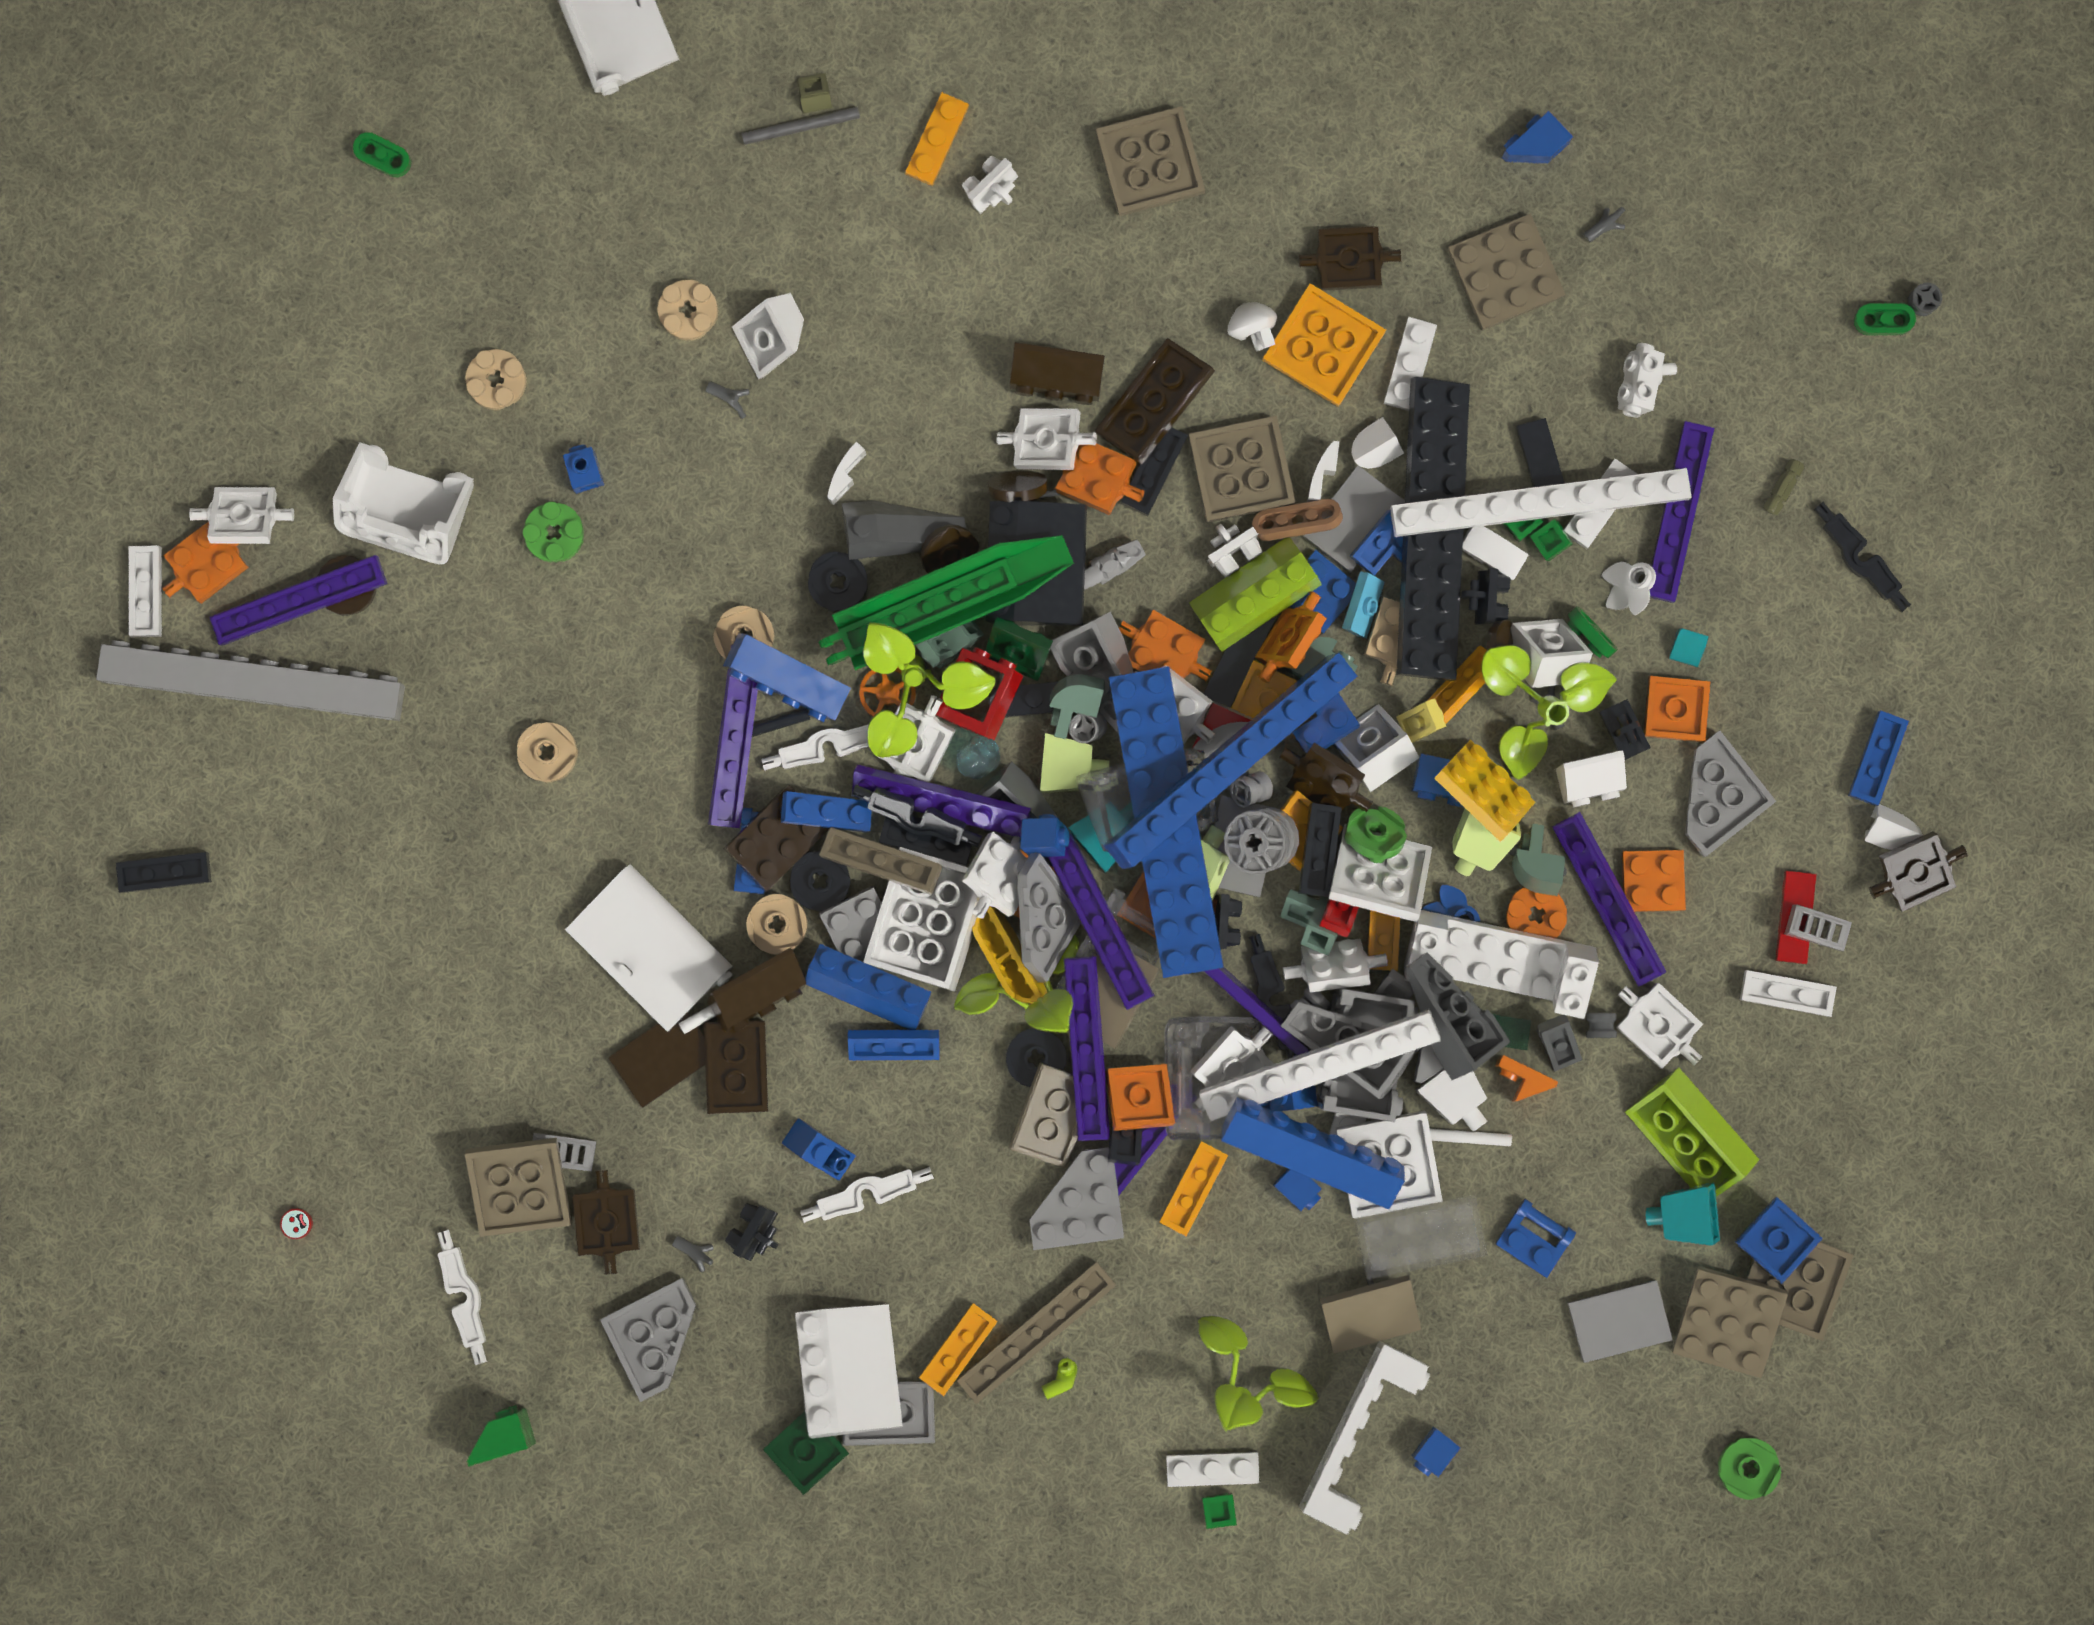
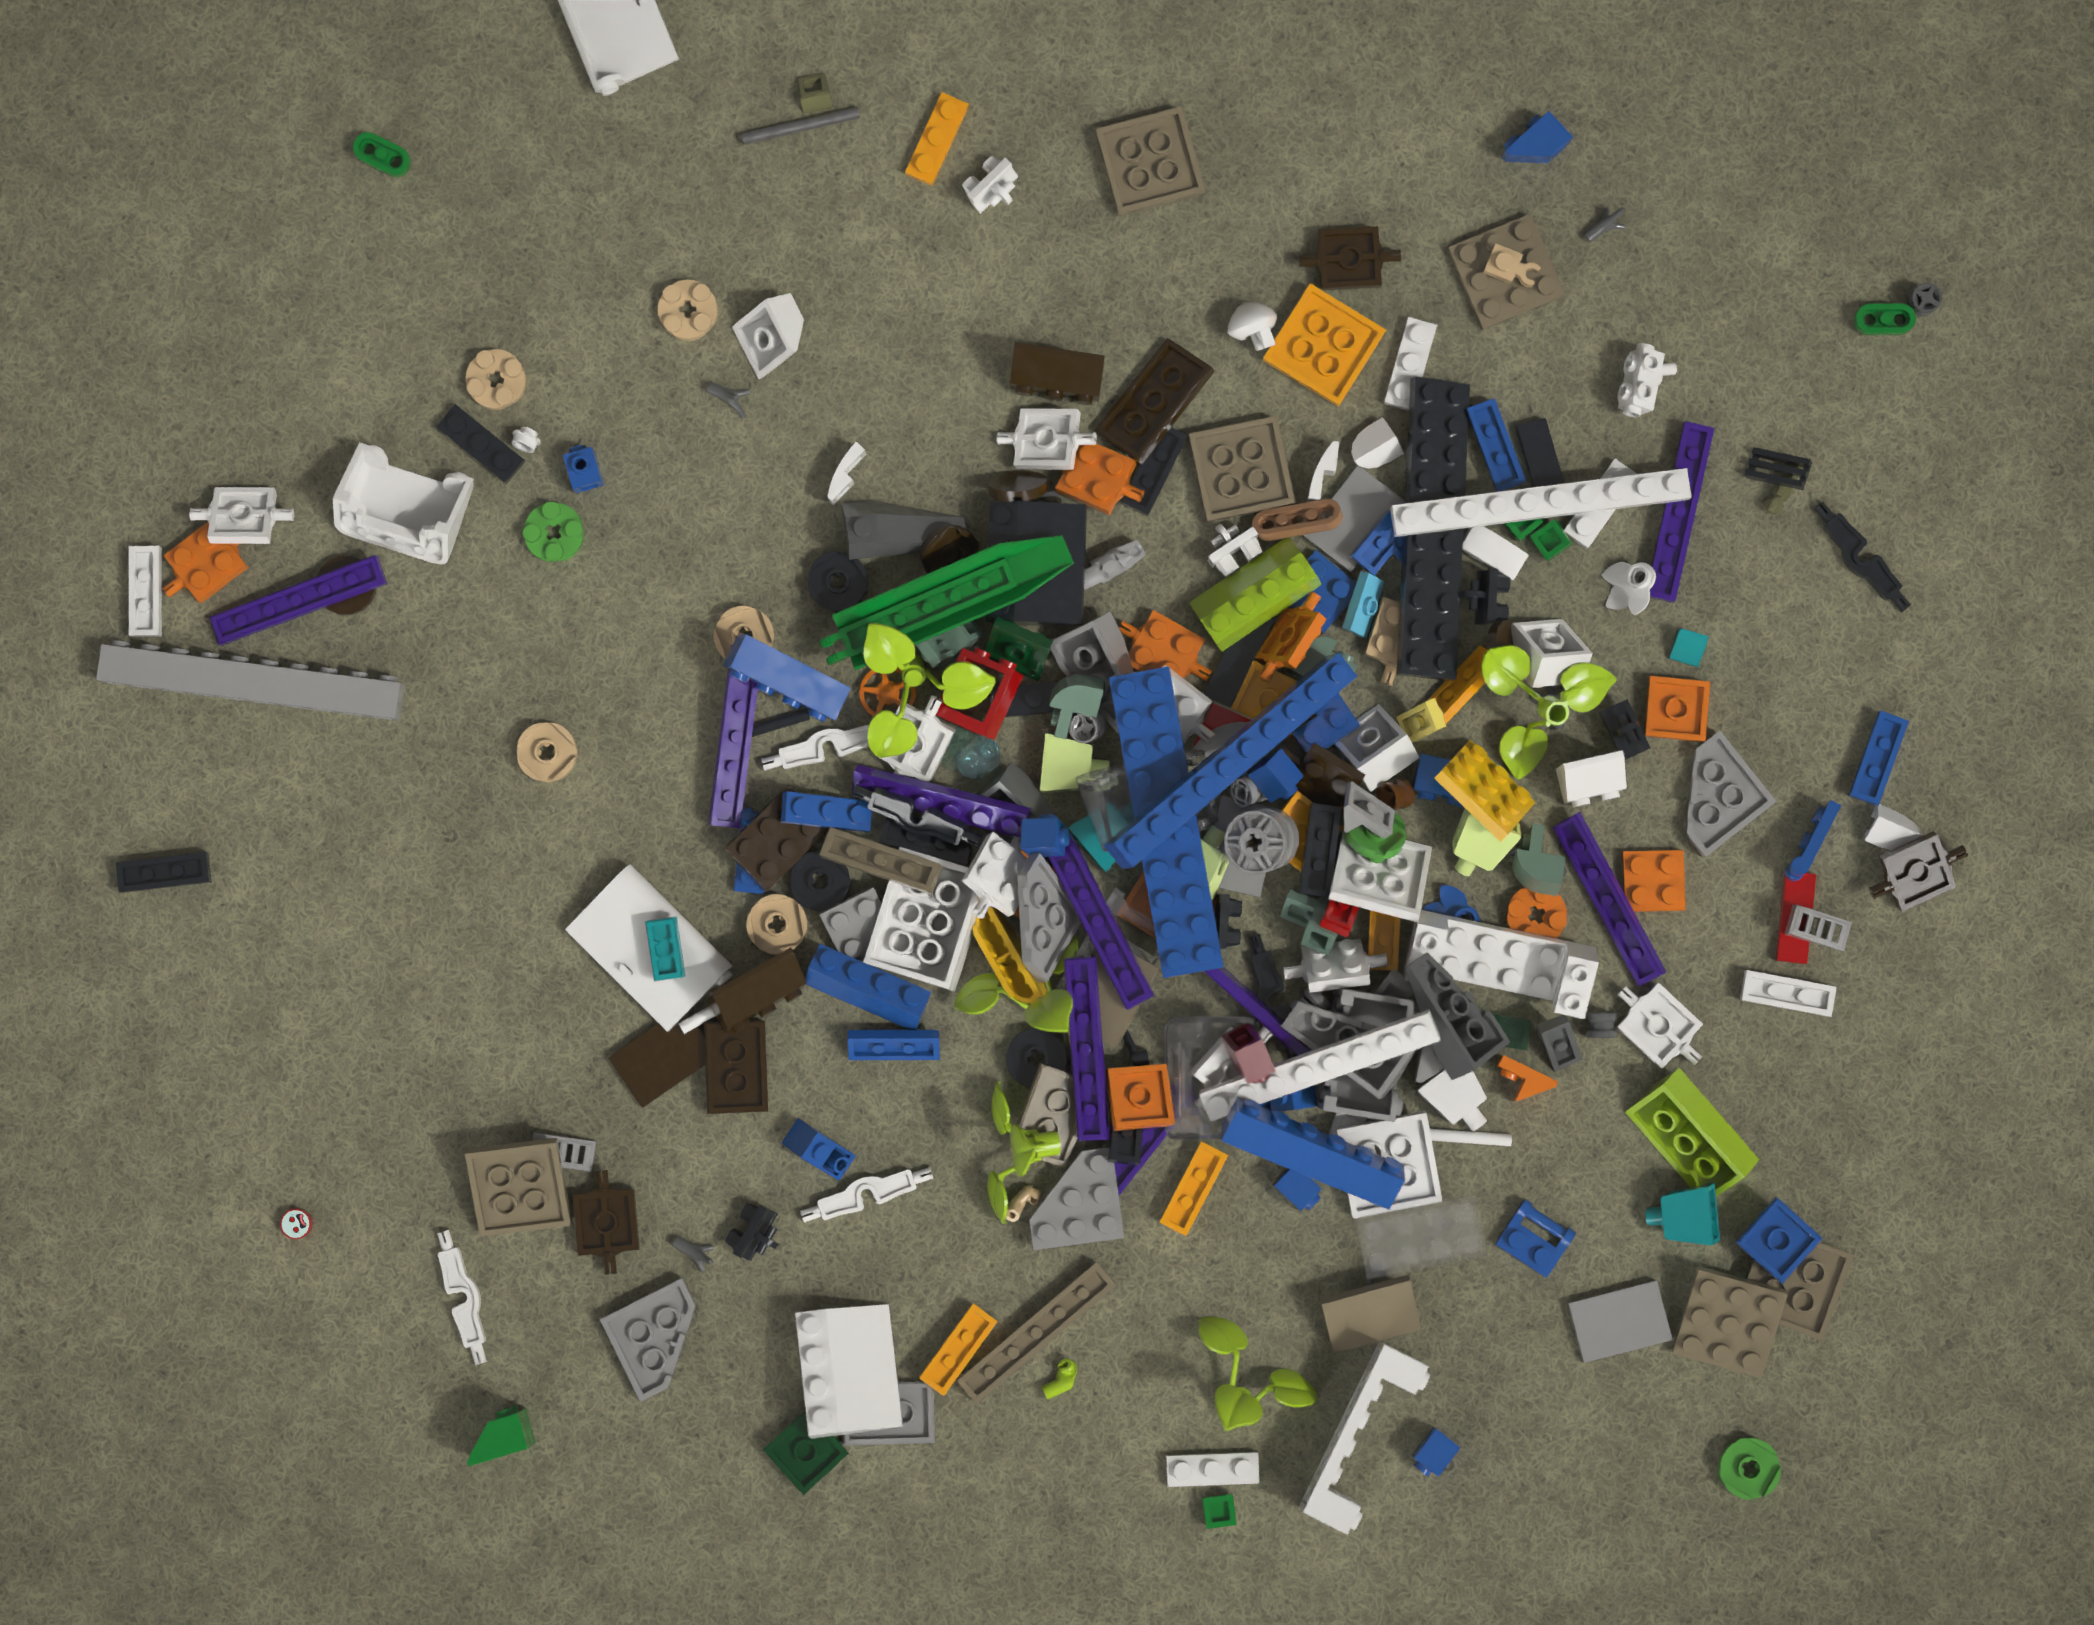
(481, 444): none -> black plate
(525, 439): none -> white plate
(665, 948): none -> teal plate
(1018, 1202): none -> tan arm
(1024, 1151): none -> lime plant
(1139, 1057): none -> black hand
(1248, 1053): none -> brick
(1276, 776): none -> blue brick
(1366, 810): none -> light grey slope
(1396, 794): none -> reddish brown wheel
(1495, 445): none -> blue plate
(1505, 265): none -> tan plate
(1599, 642): green plate -> none
(1754, 462): none -> black tile
(1812, 841): none -> blue plate

